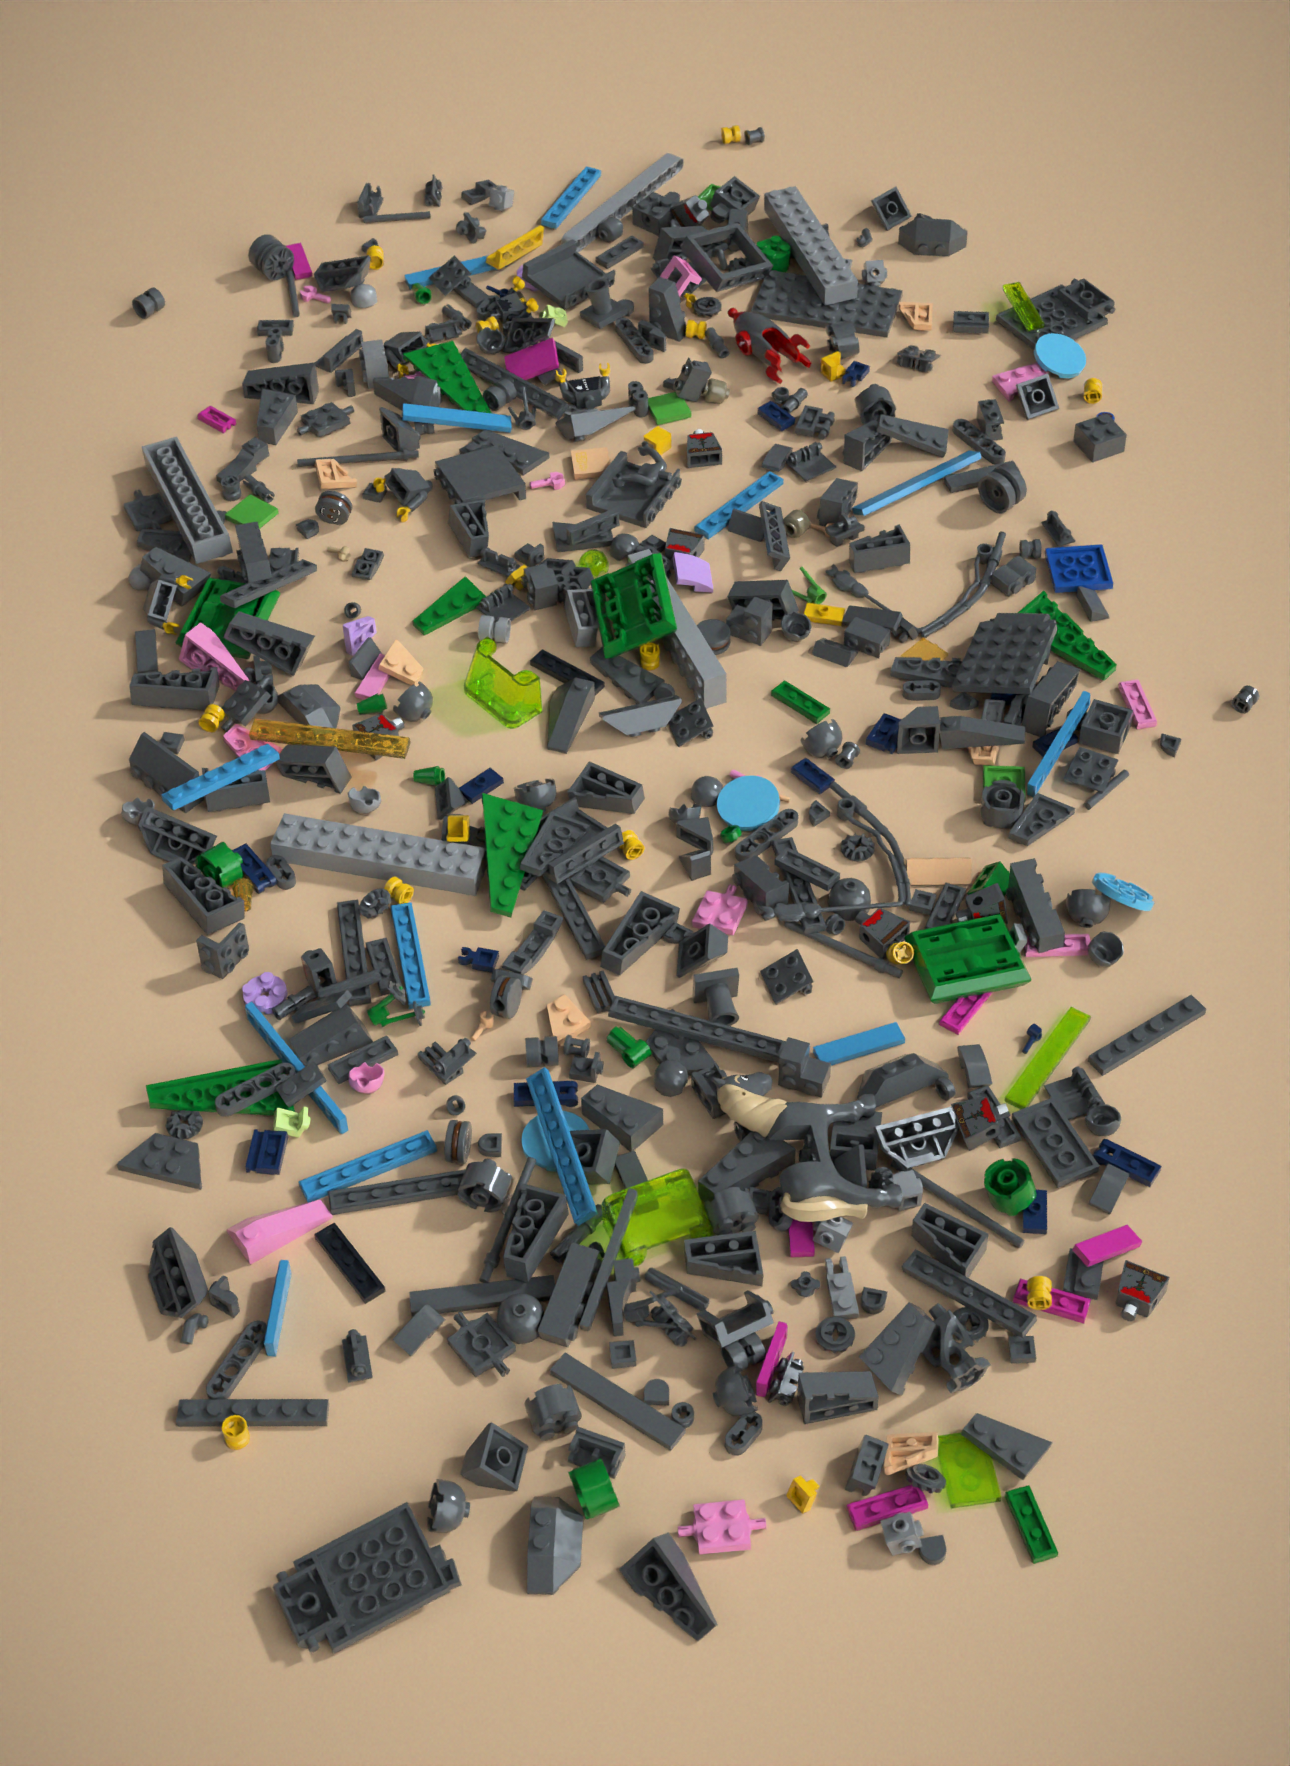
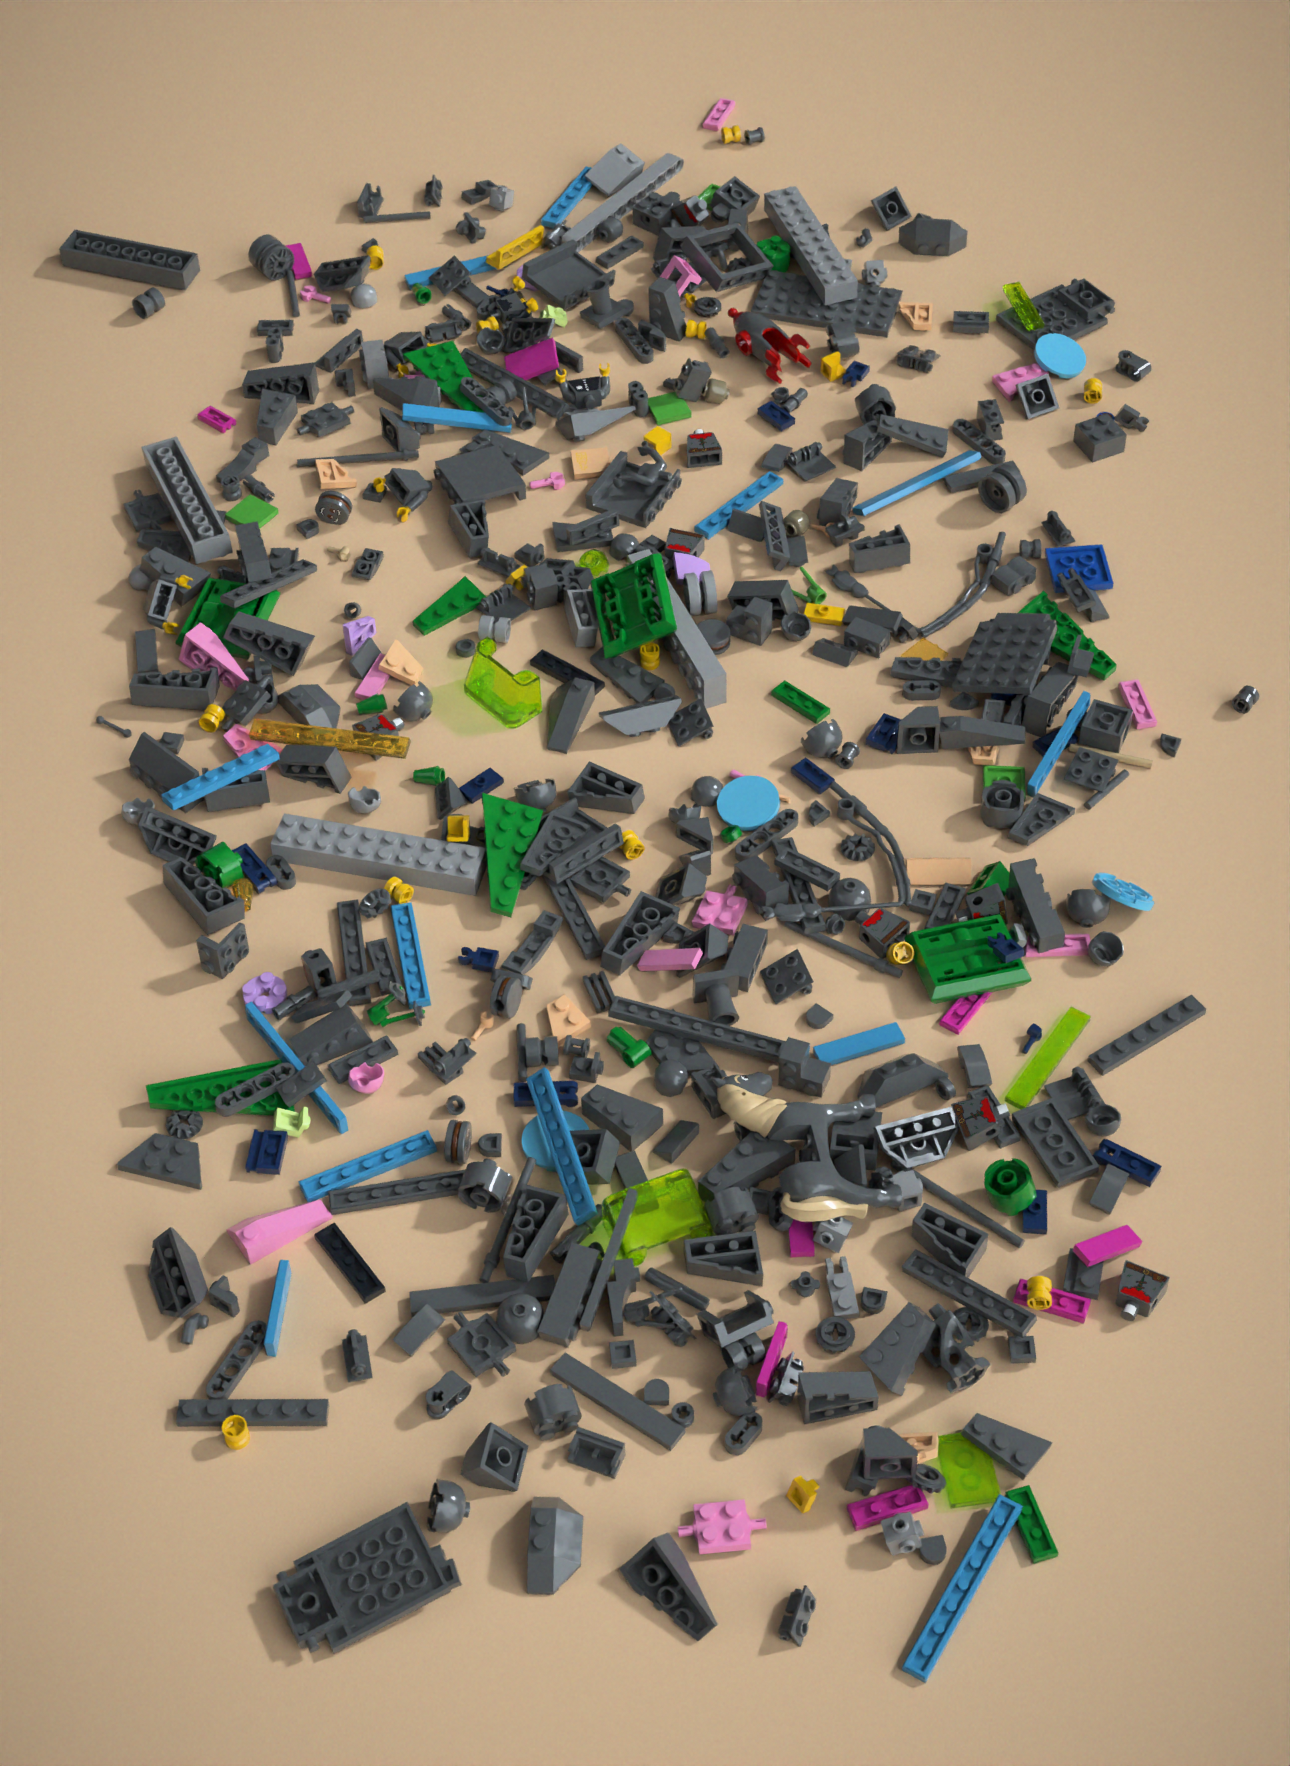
(127, 732): none -> dark grey hinge
(130, 259): none -> dark grey brick
(446, 1395): none -> dark grey piece
(465, 648): none -> dark grey tile
(500, 414): none -> dark grey beam
(521, 1052): none -> dark grey bar
(553, 238): none -> dark grey hinge
(594, 1489): green brick -> none
(615, 170): none -> light grey slope
(670, 959): none -> bright pink tile
(677, 1140): none -> dark grey slope
(681, 885): none -> dark grey slope
(700, 592): none -> light grey wheel
(719, 114): none -> bright pink tile
(747, 953): none -> dark grey brick
(797, 551): none -> dark grey slope
(801, 1605): none -> dark grey hinge
(809, 422): dark grey plate -> none
(818, 1017): none -> dark grey tile
(887, 1454): none -> dark grey slope
(961, 1588): none -> dark azure tile
(1006, 950): none -> dark blue plate
(1076, 591): none -> dark grey hinge
(1080, 660): none -> dark grey panel
(1121, 757): none -> tan bar
(1130, 417): none -> dark grey plate
(1132, 367): none -> dark grey piece

